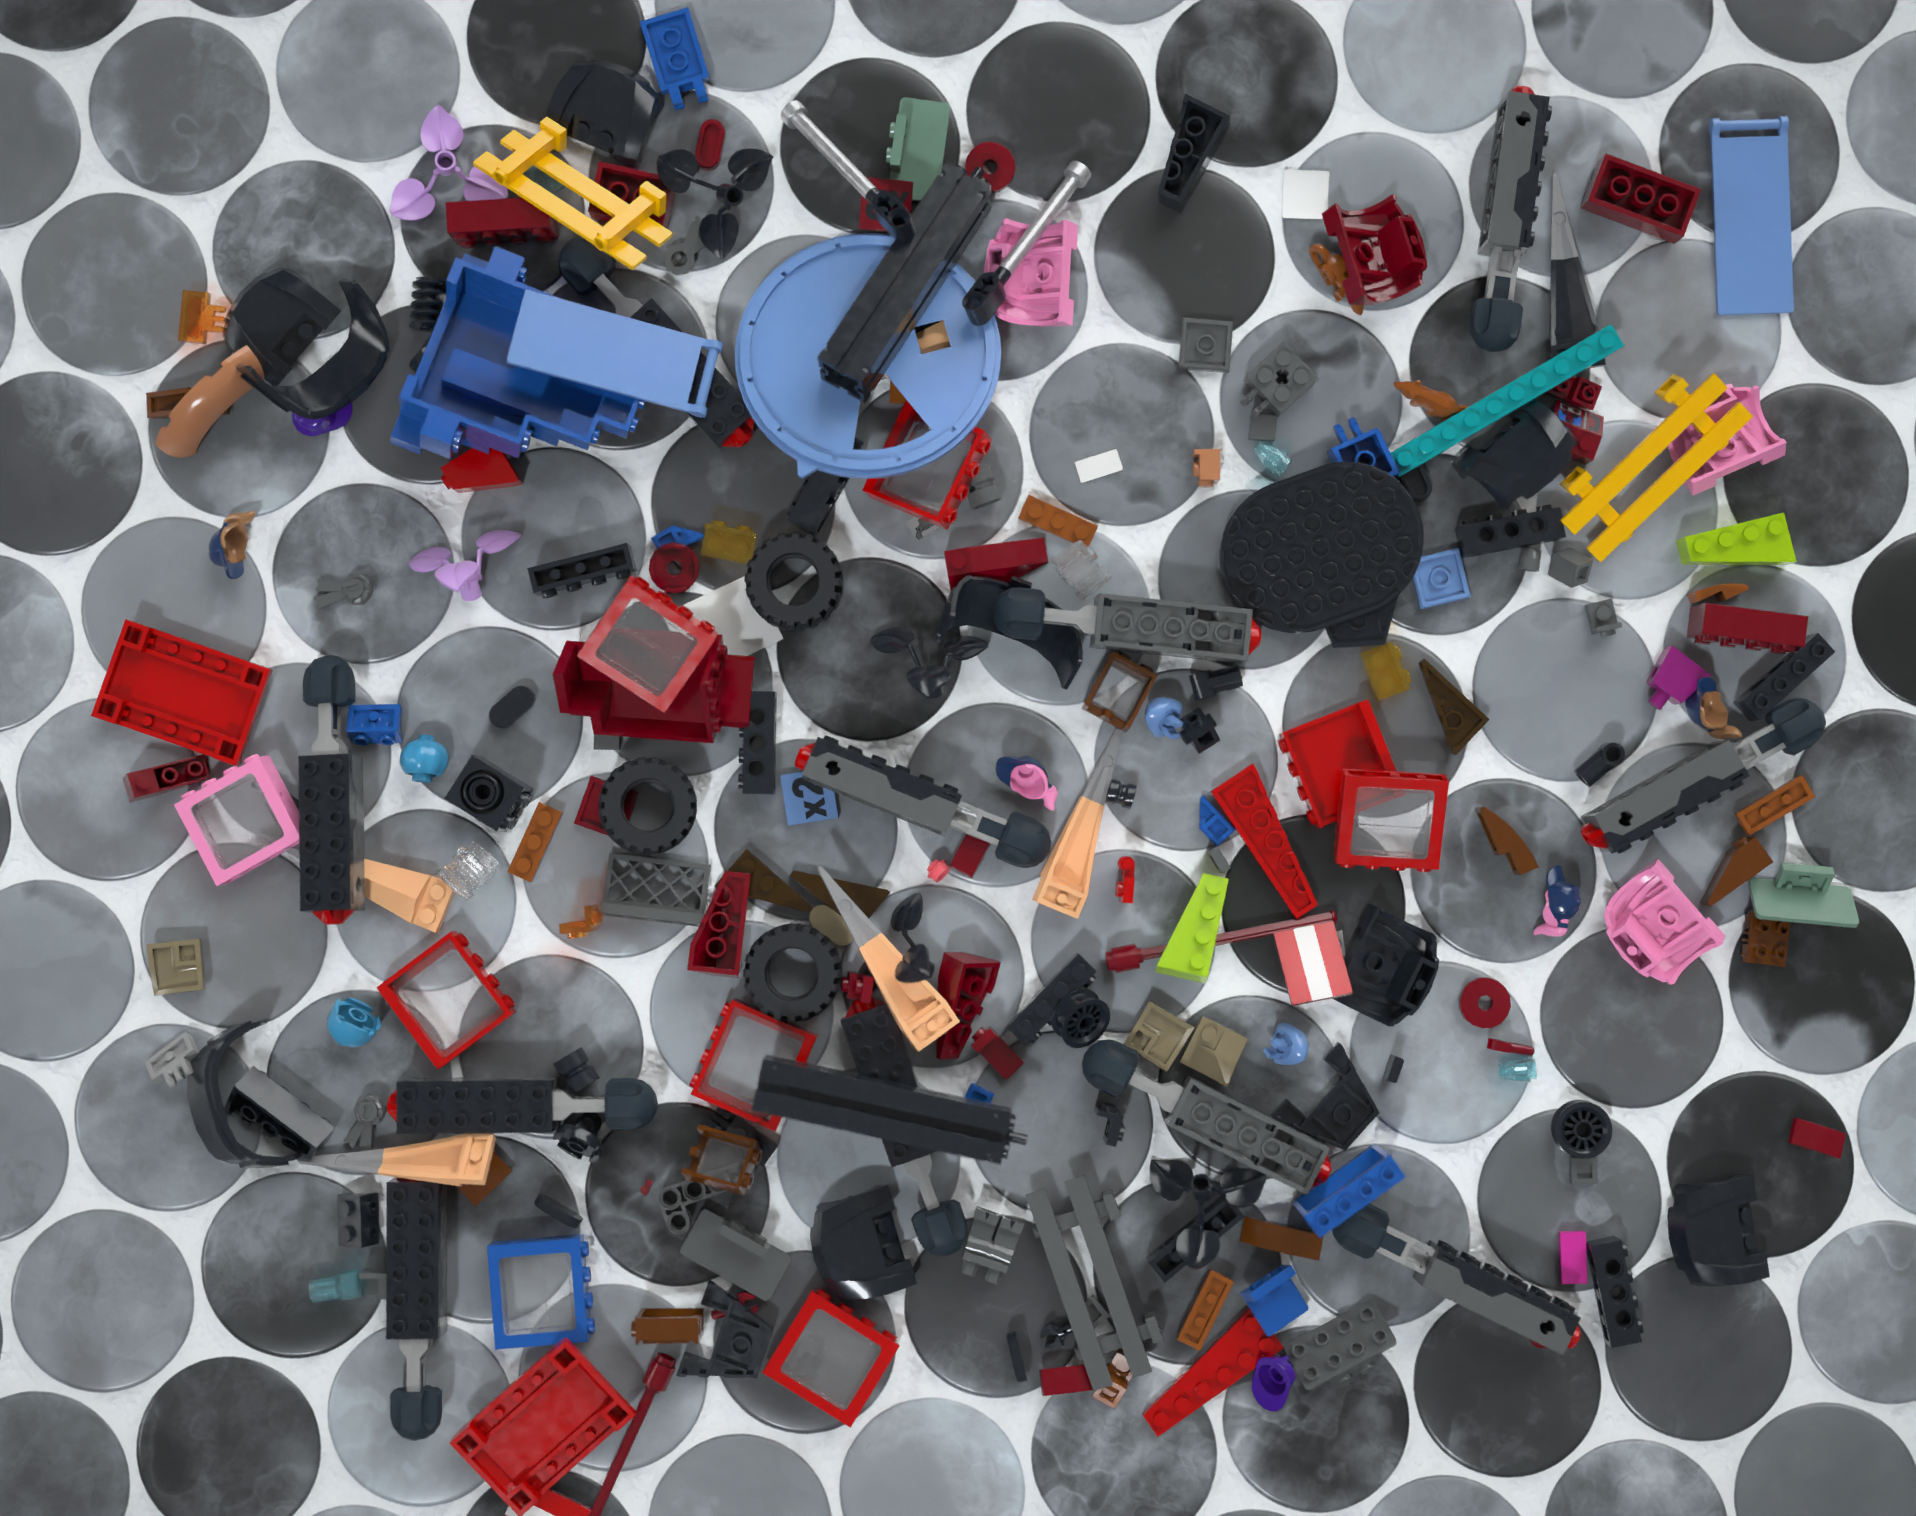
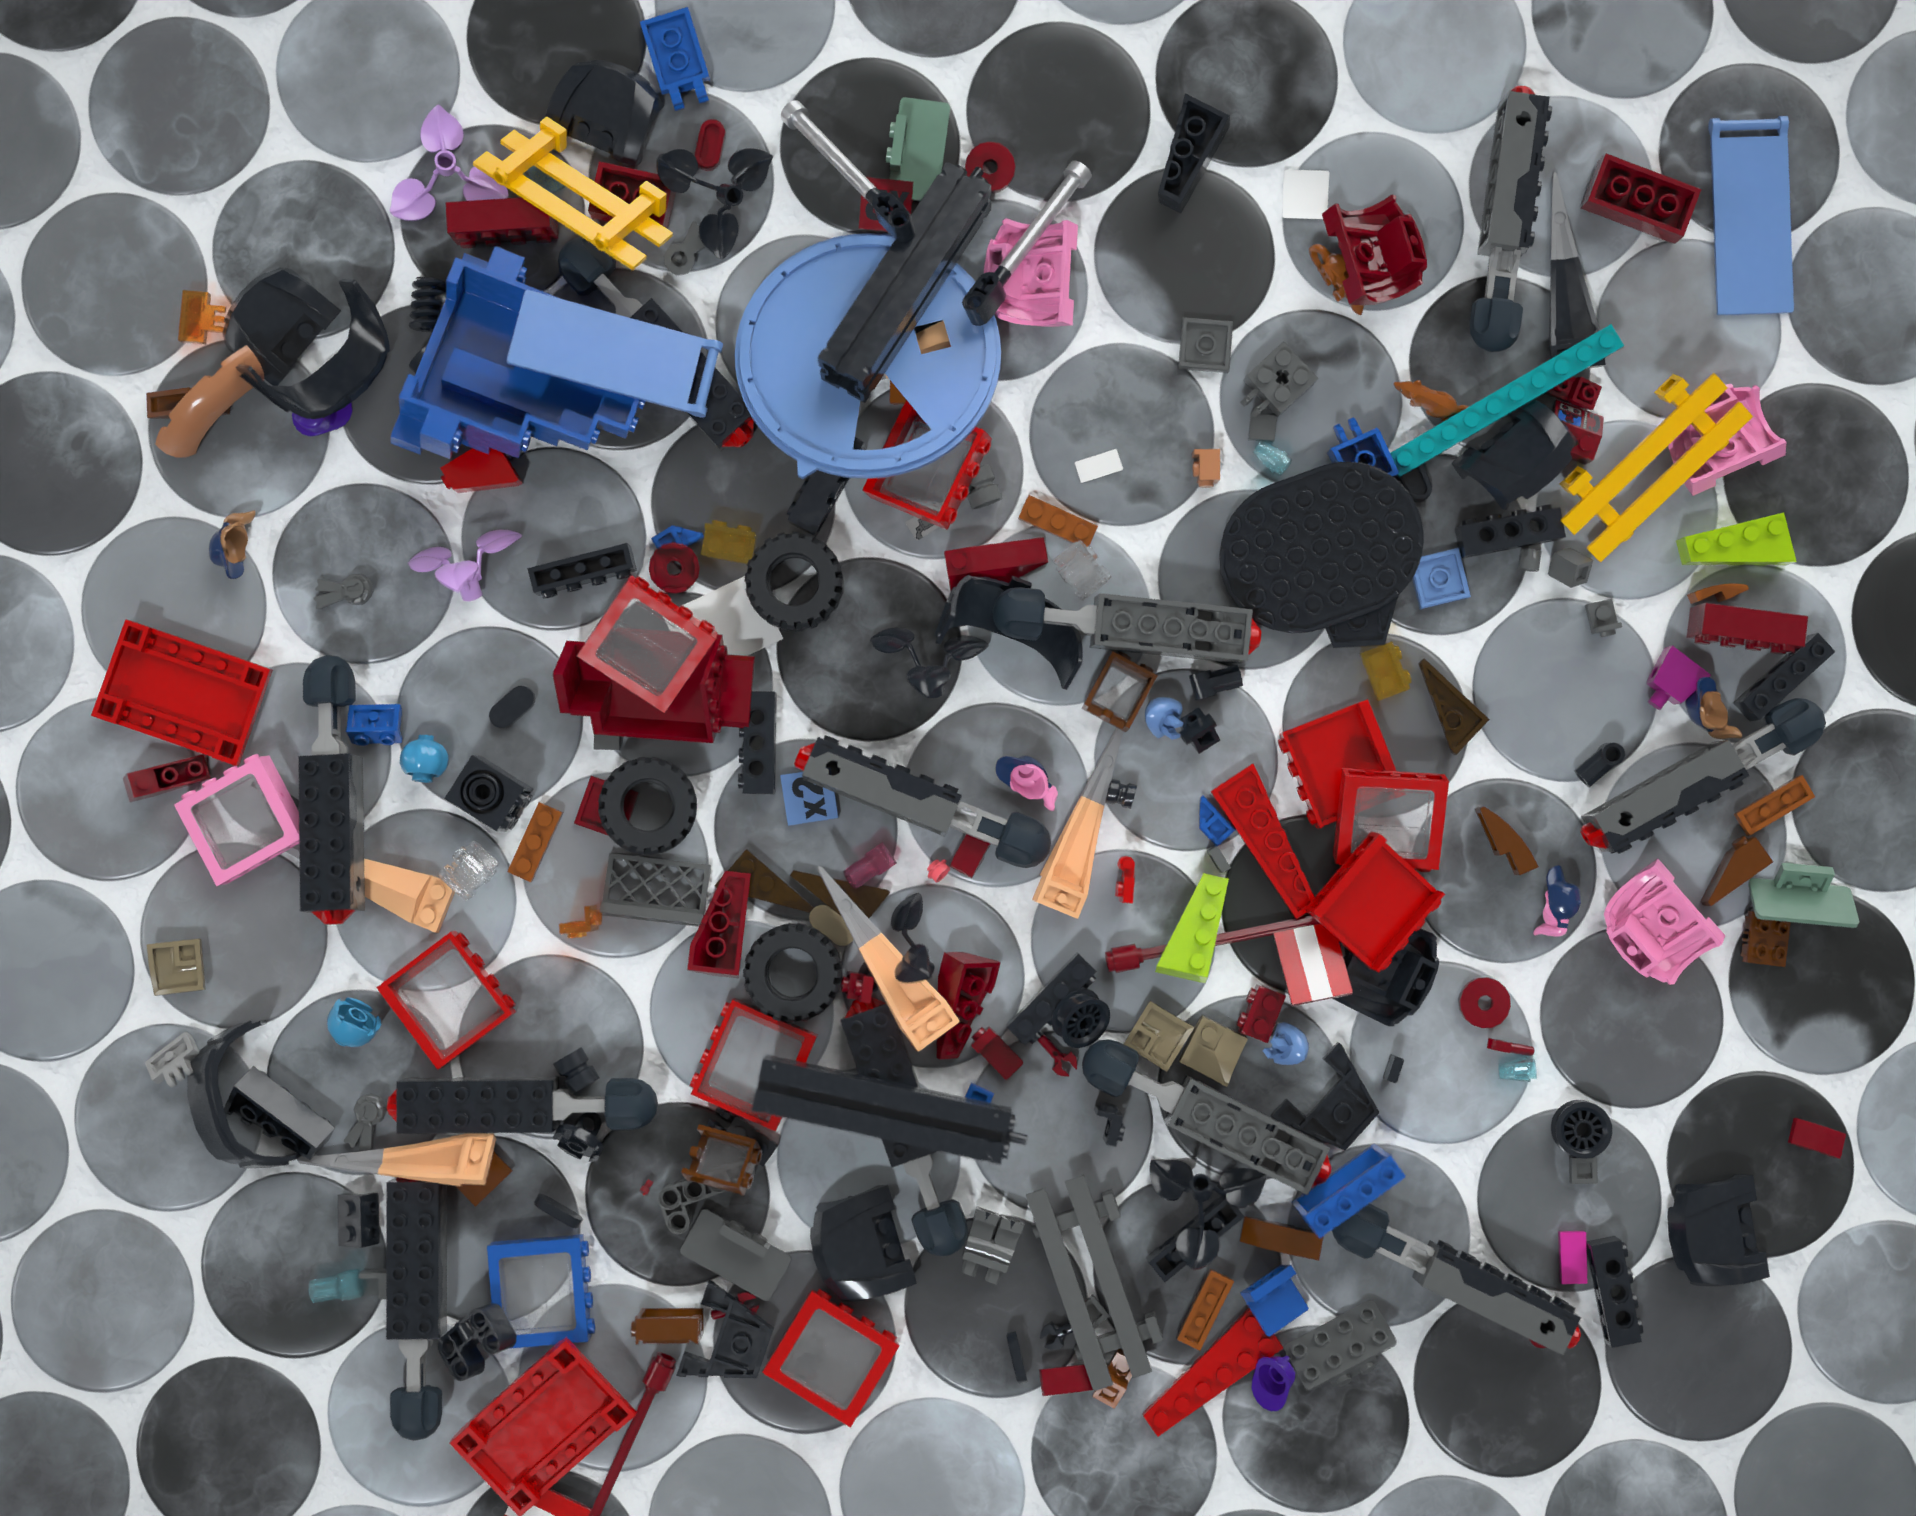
(482, 1325): none -> black beam
(874, 863): none -> clear pink piece
(1056, 1054): none -> dark red bar
(1261, 1013): none -> dark red bracket
(1374, 902): none -> red panel

